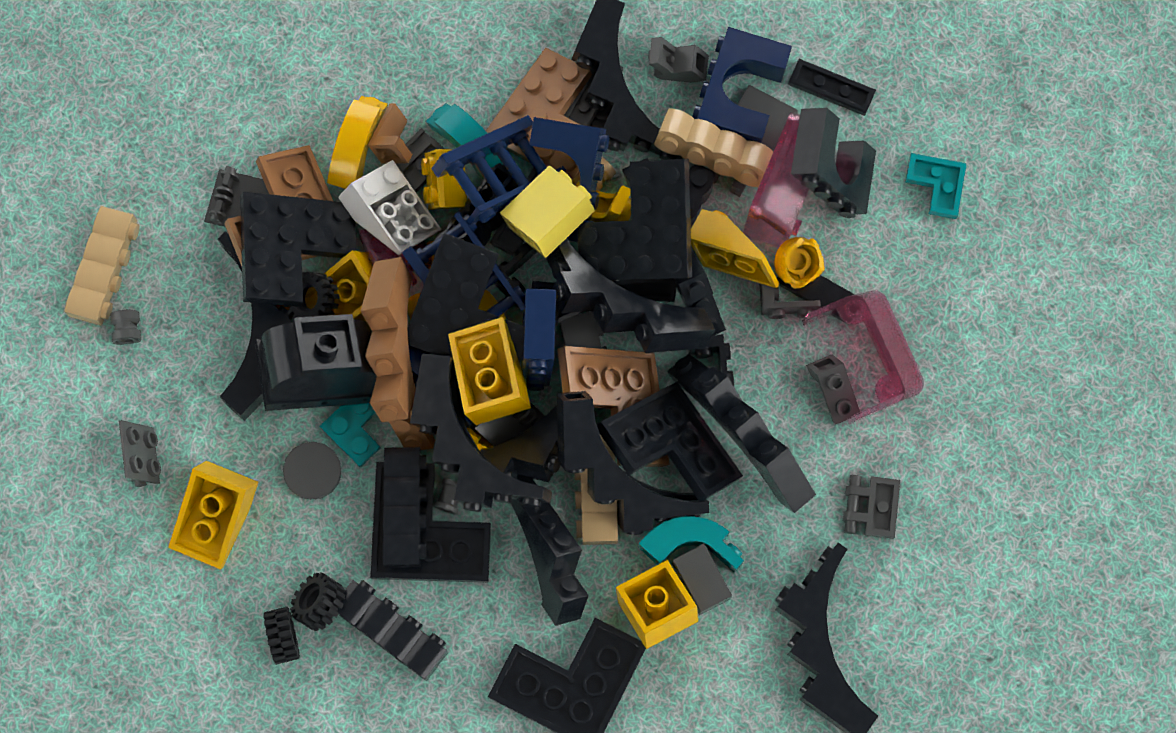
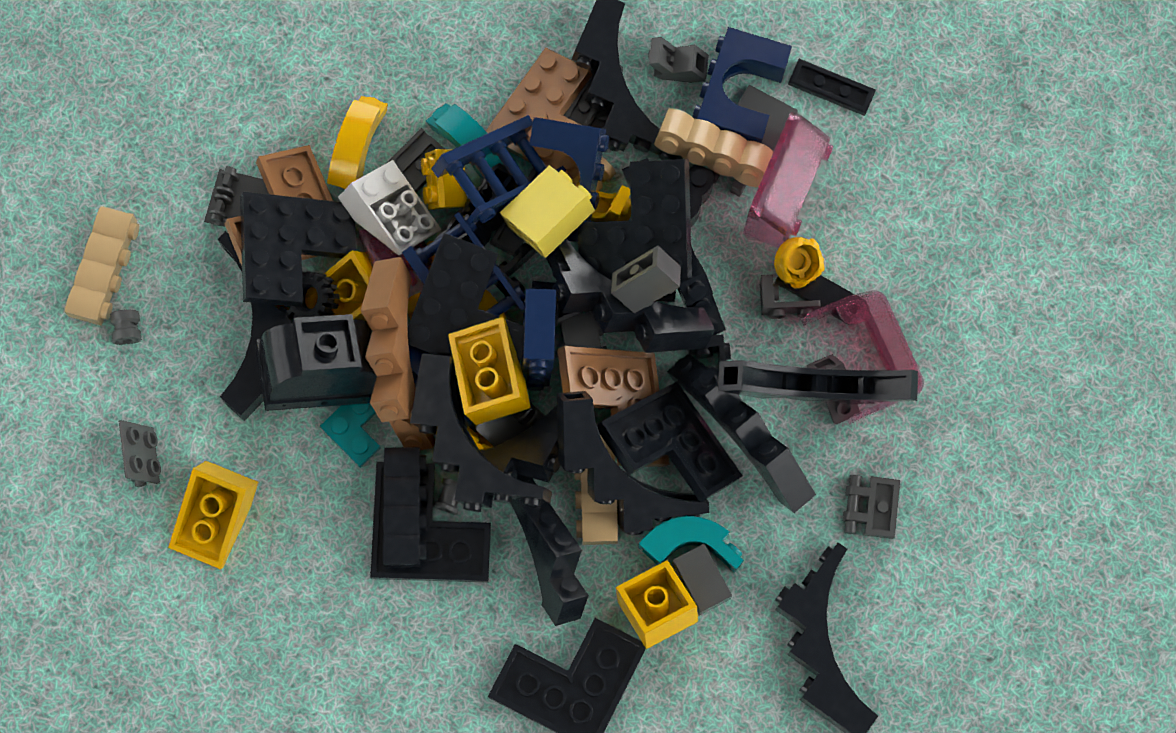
(281, 635): black tyre -> none
(312, 470): dark grey tile -> none
(317, 601): black tyre -> none
(386, 139): medium nougat bracket -> none
(392, 631): black brick -> none
(646, 279): none -> dark grey brick
(728, 250): yellow slope -> none
(816, 384): none -> black arch
(839, 184): black arch -> none
(944, 177): teal plate -> none

